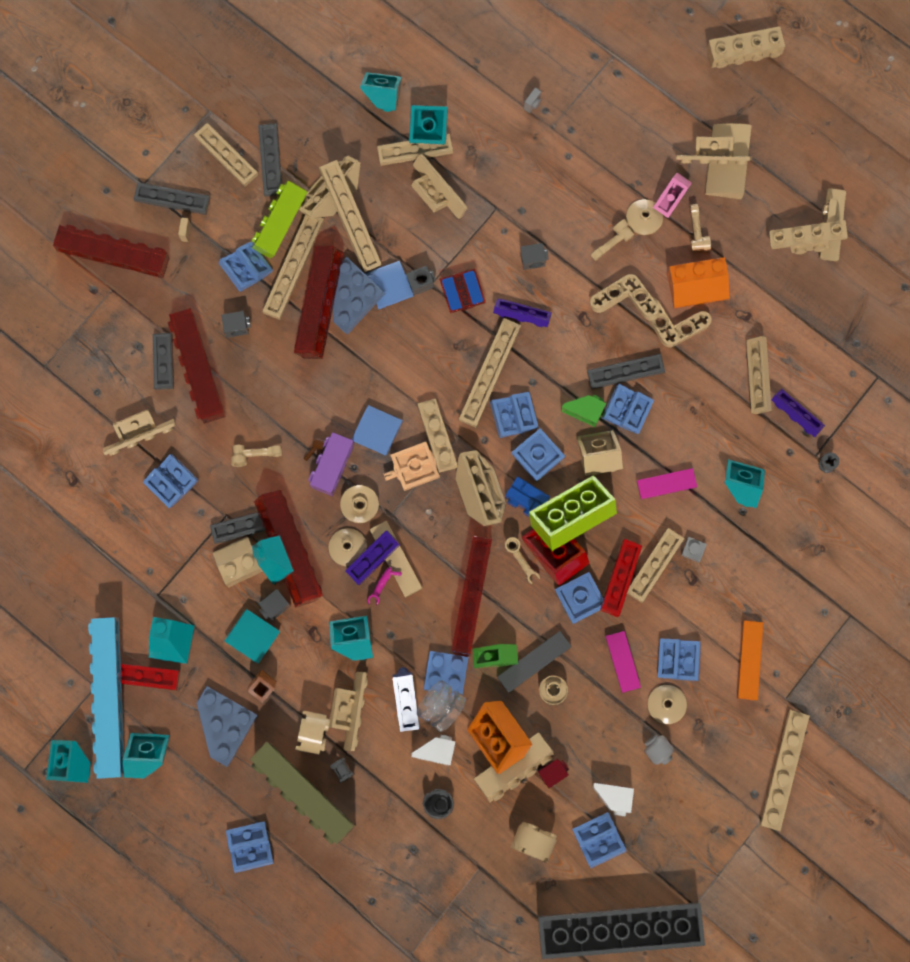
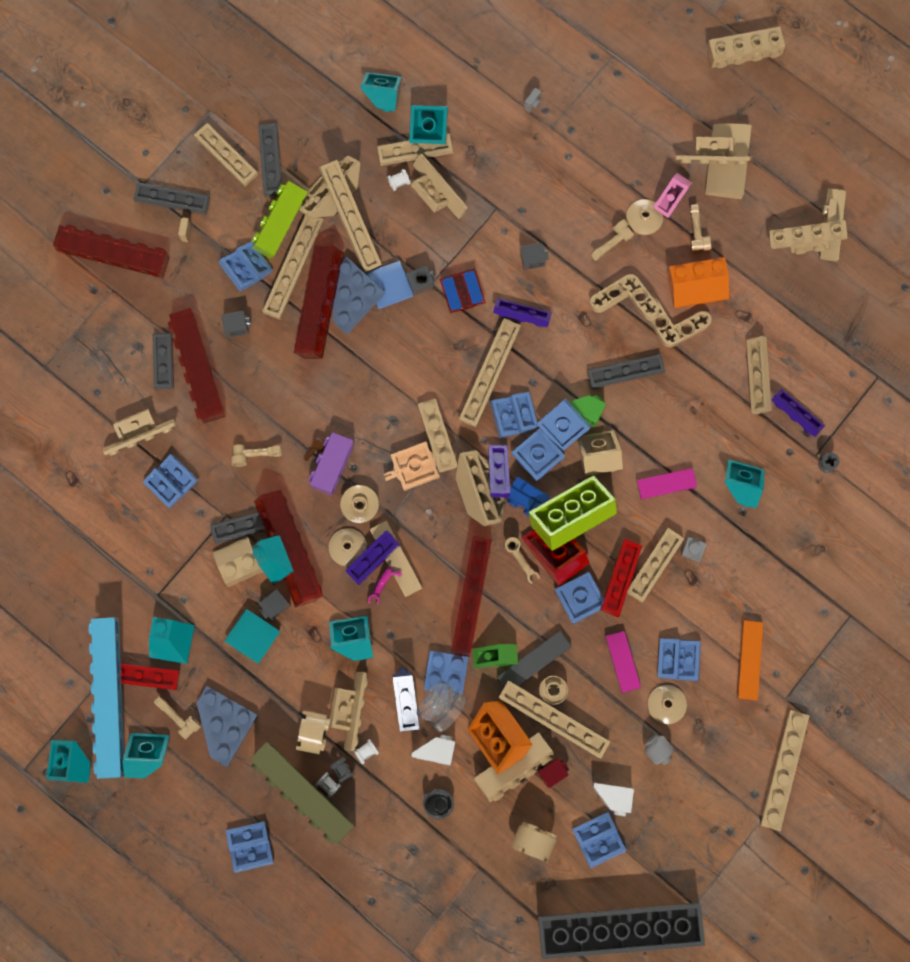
(187, 727): none -> tan brick
(261, 686): dark orange brick -> none
(328, 785): none -> white bush
(366, 751): none -> white bush
(377, 430): medium blue slope -> none
(398, 180): none -> white bush
(498, 471): none -> plate
(554, 719): none -> tan plate
(563, 425): none -> medium blue plate
(627, 409): medium blue slope -> none

